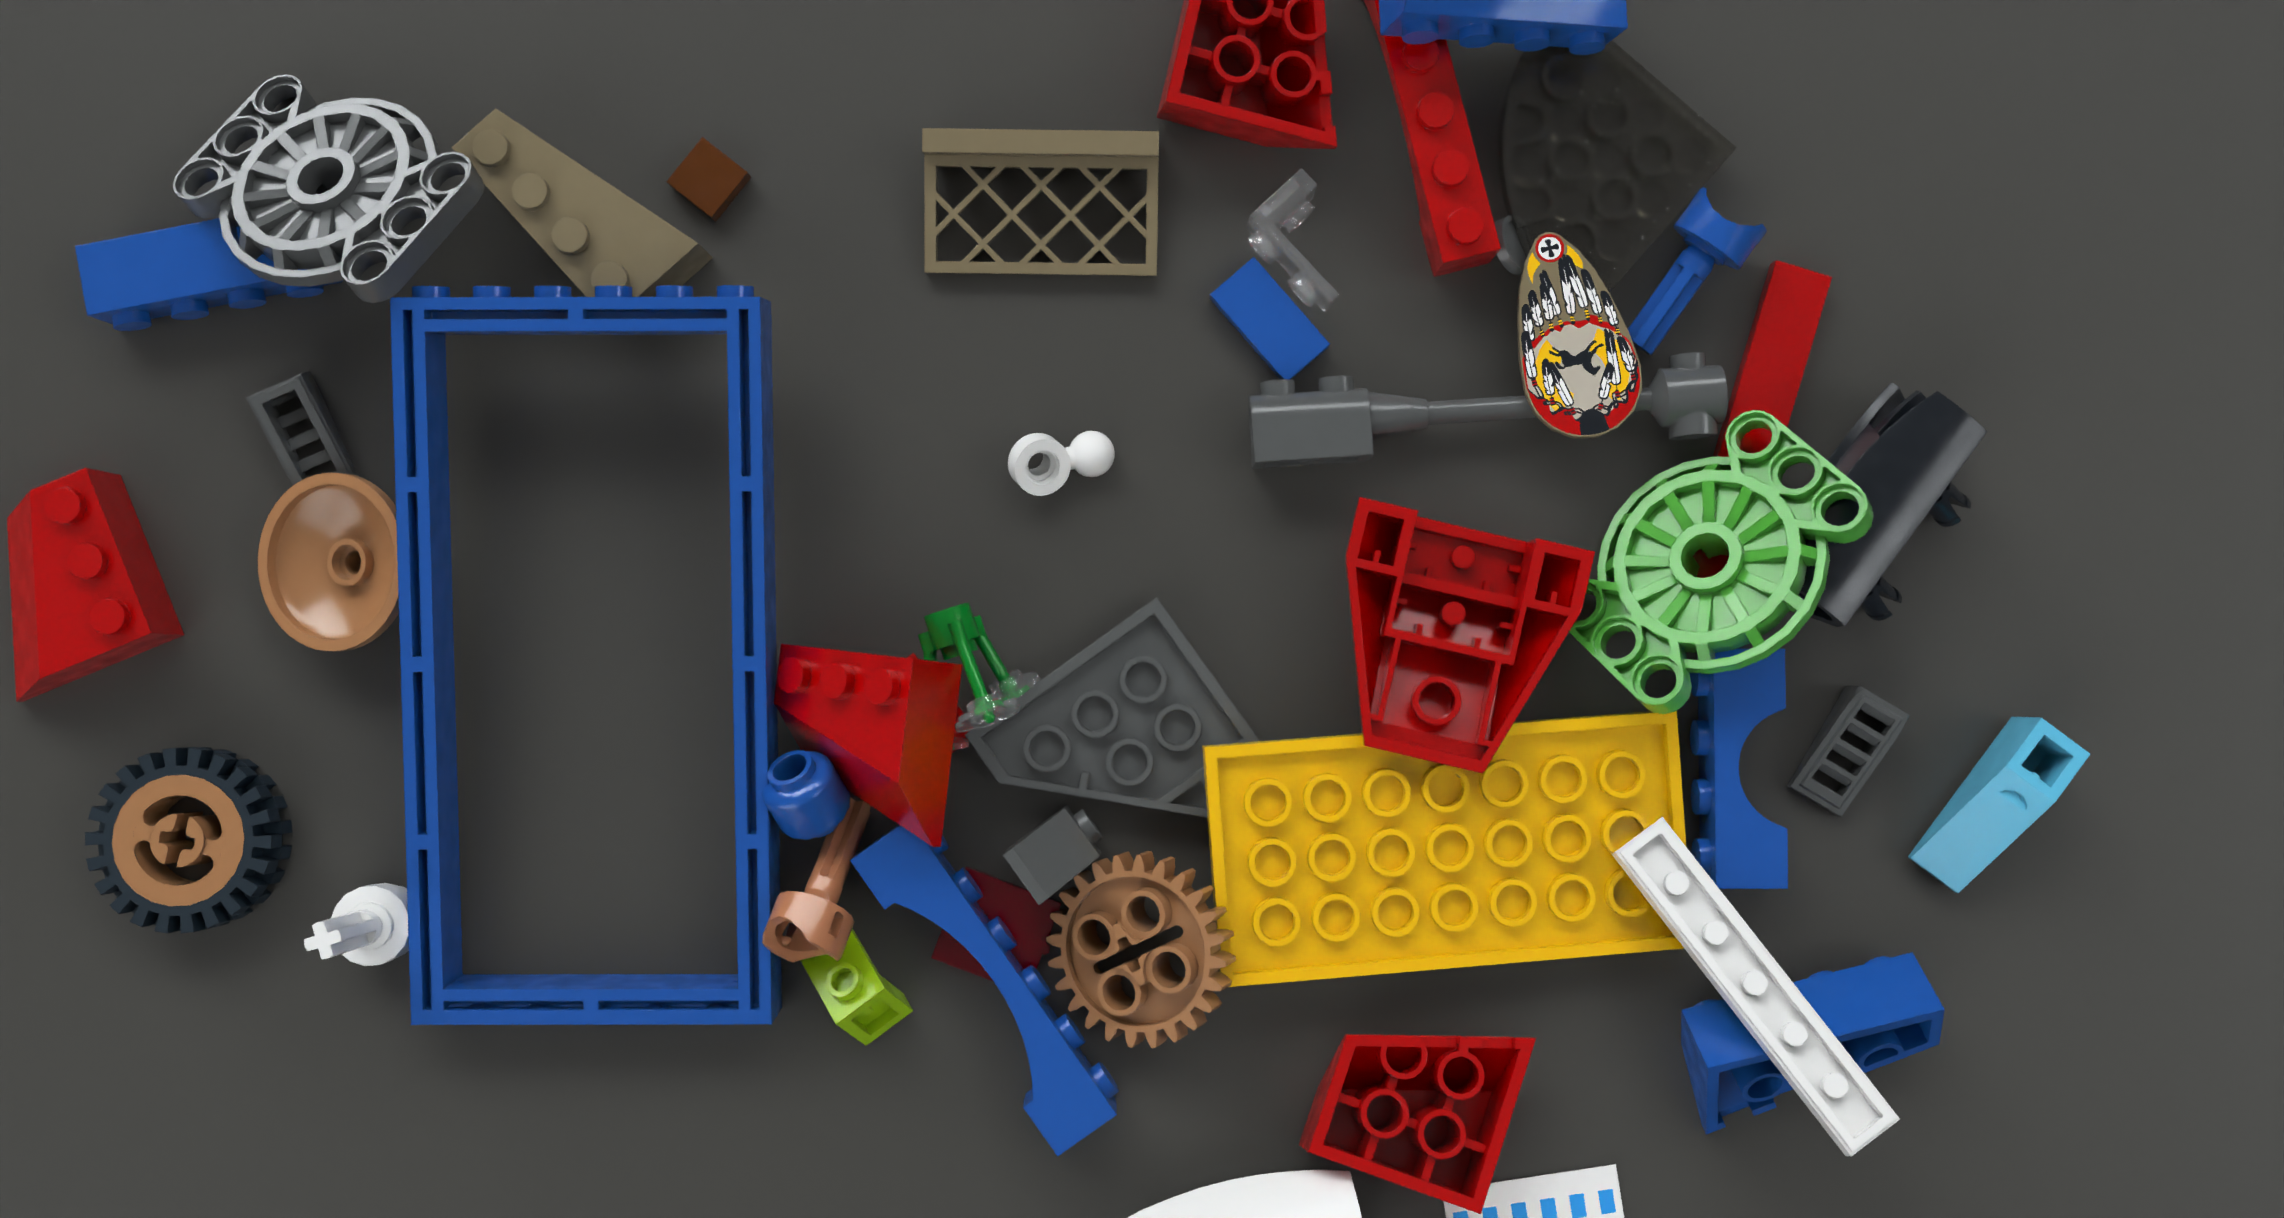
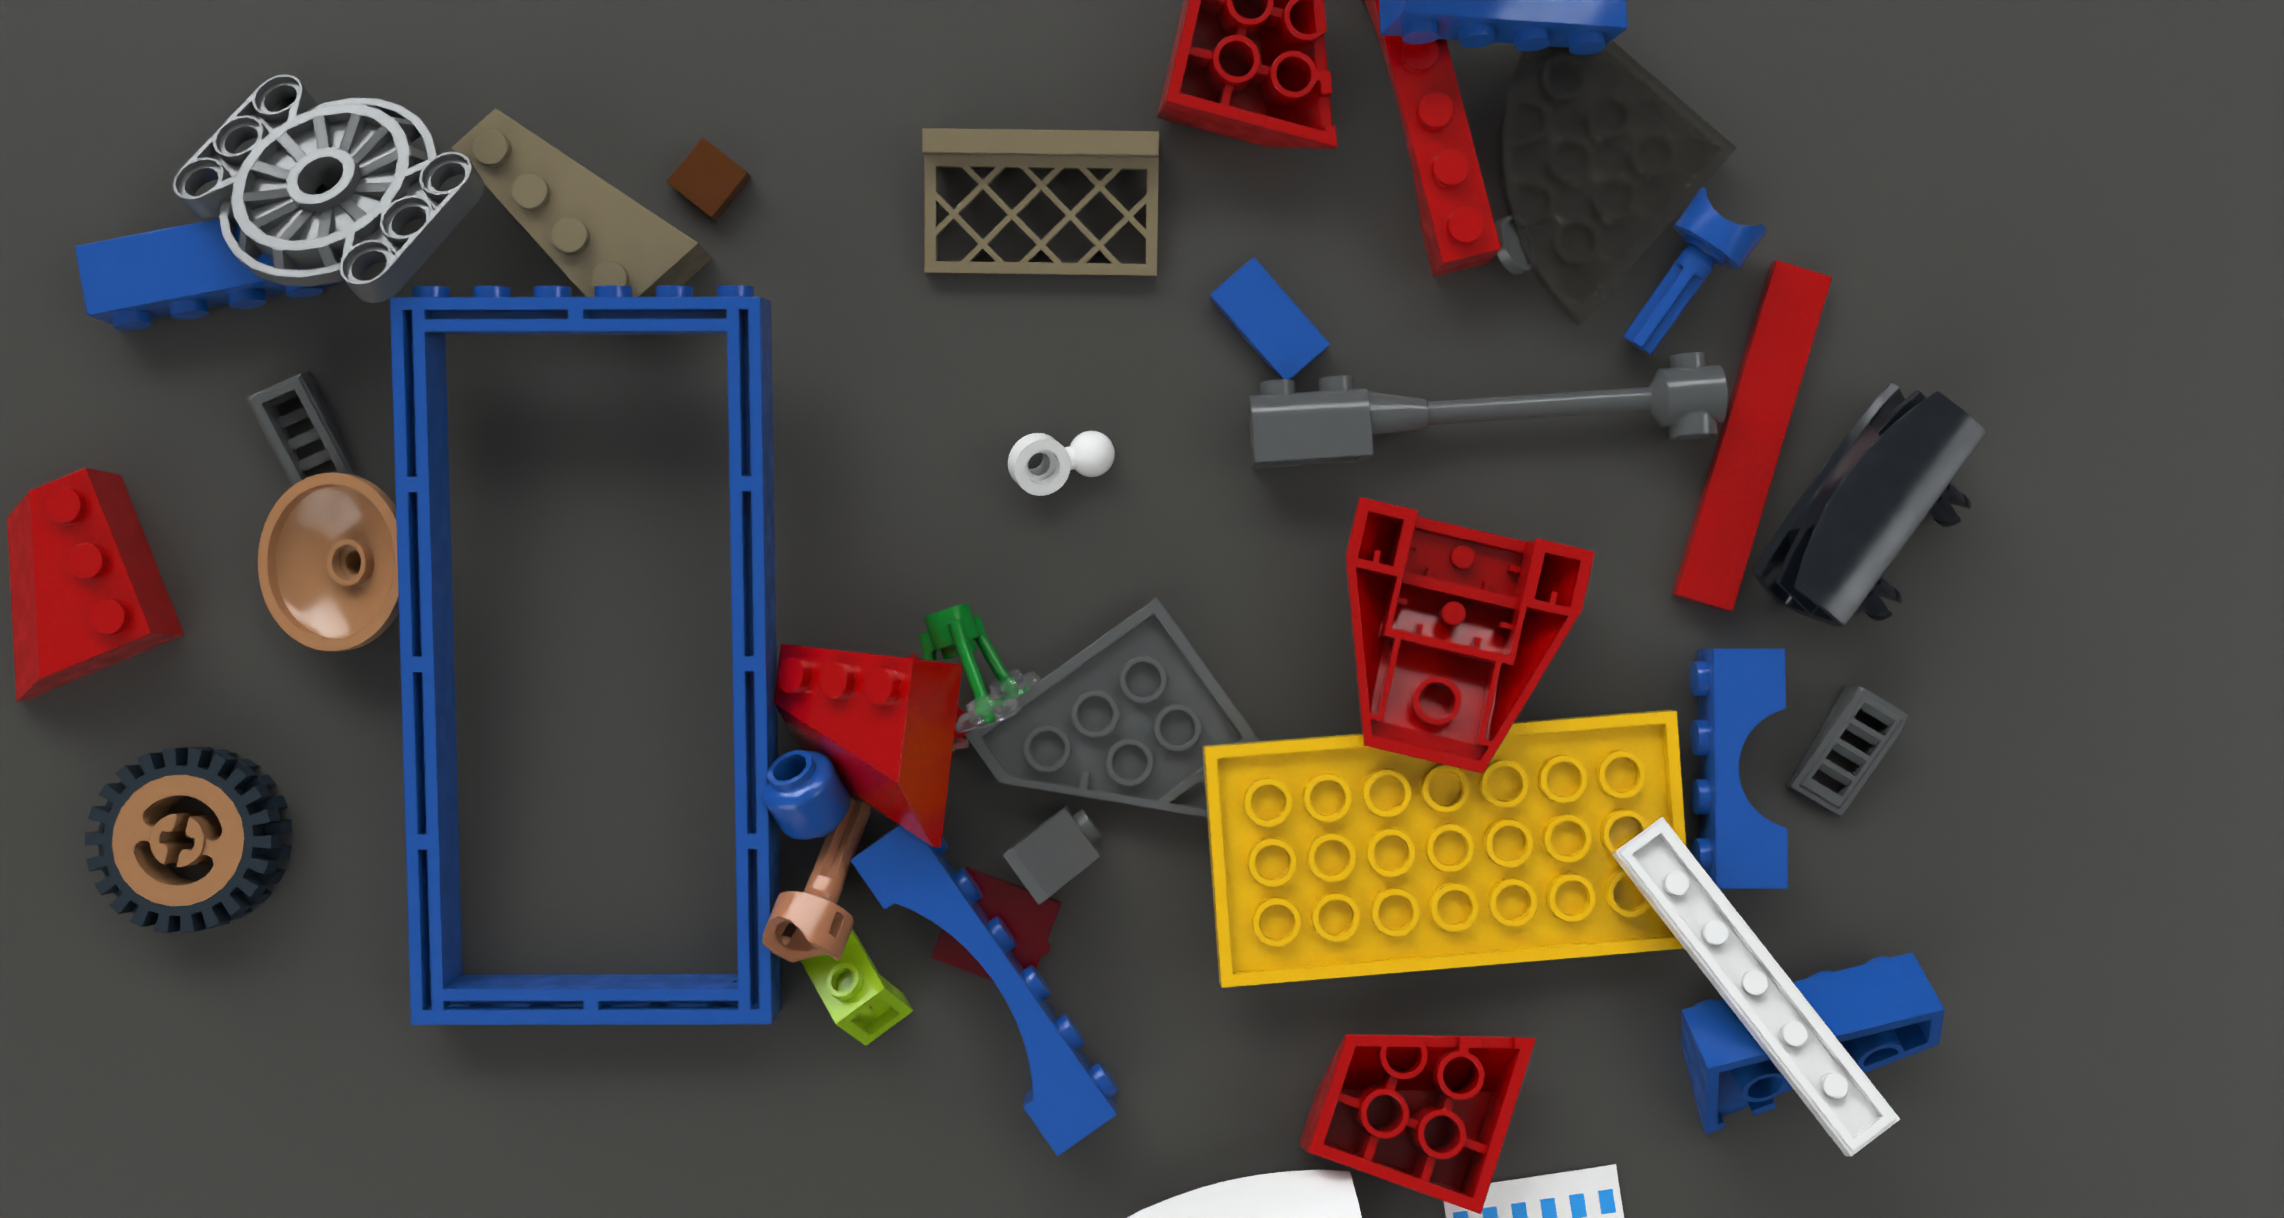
(365, 926): white piece -> none
(1163, 999): medium nougat gear -> none
(1289, 208): clear bracket -> none
(1573, 344): shield -> none
(1723, 509): bright green piece -> none
(1999, 800): medium azure slope -> none

